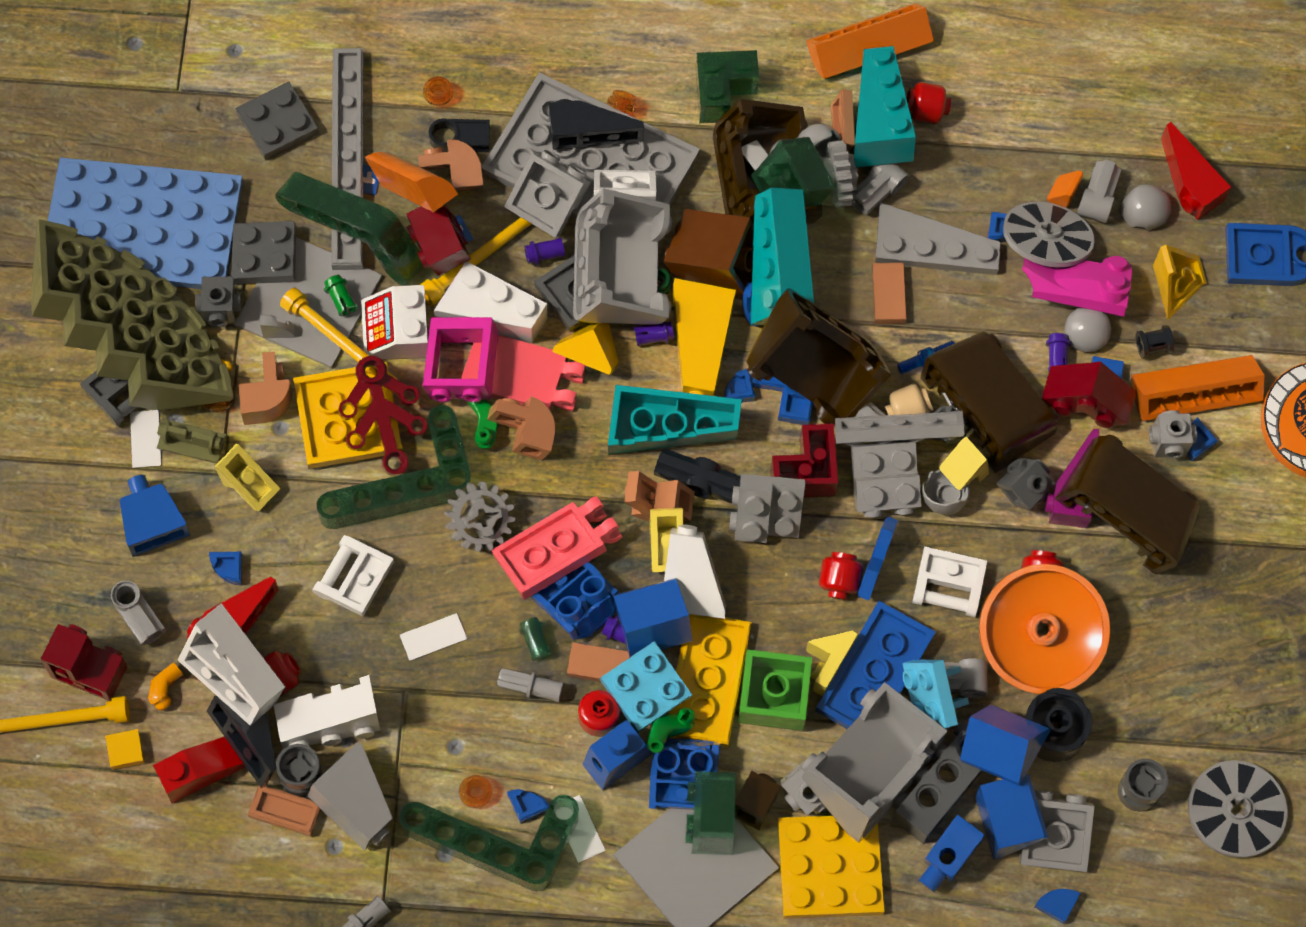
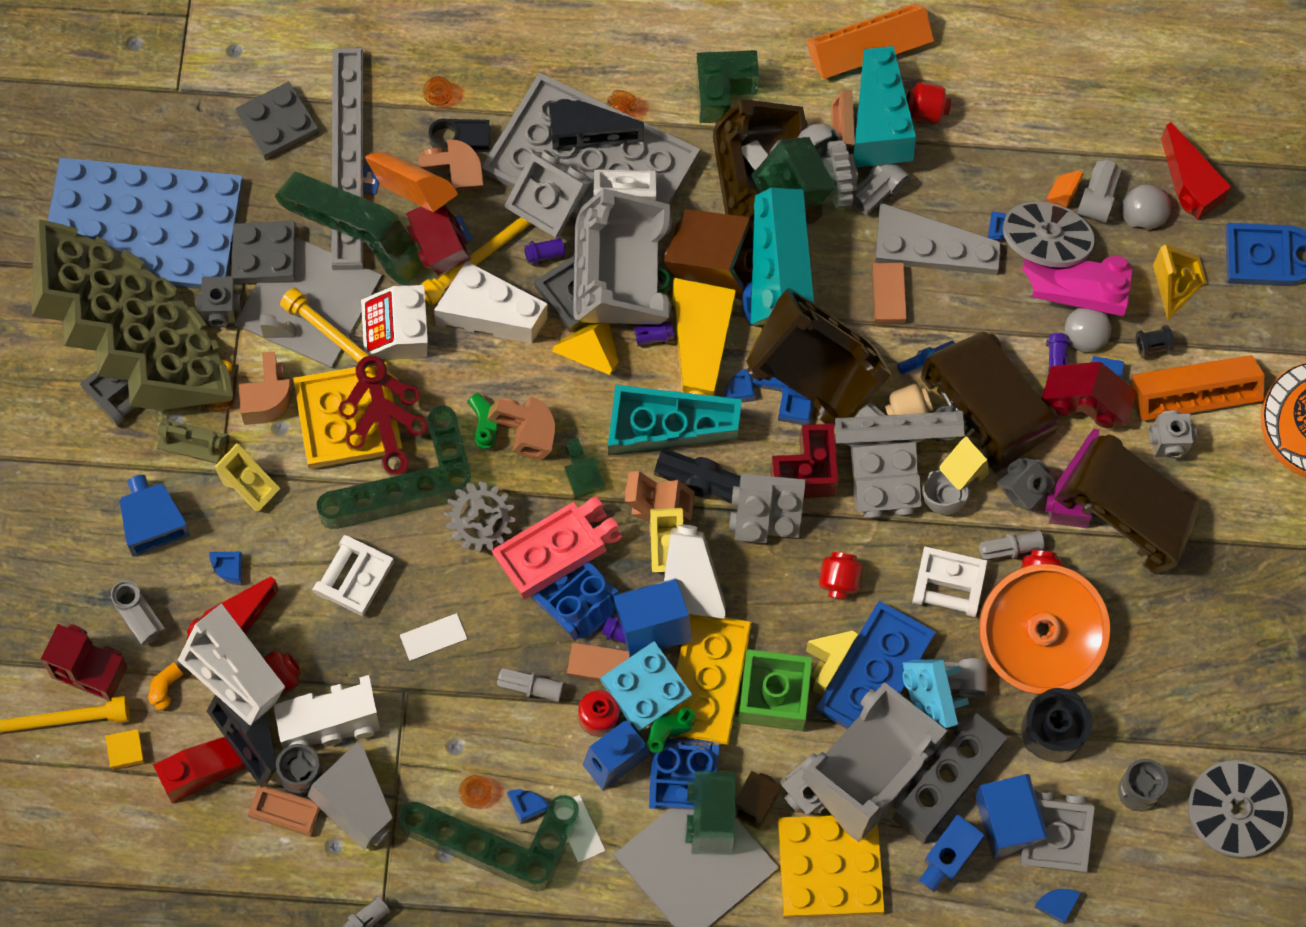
(145, 438): white sticker -> none
(337, 289): green pin -> none
(461, 330): dark pink window -> none
(528, 371): coral tile -> none
(535, 638): clear green pin -> none
(582, 474): none -> clear green plate
(877, 558): blue tile -> none
(1002, 743): blue slope -> none
(1011, 545): none -> light grey axle
(1204, 440): blue tile -> none

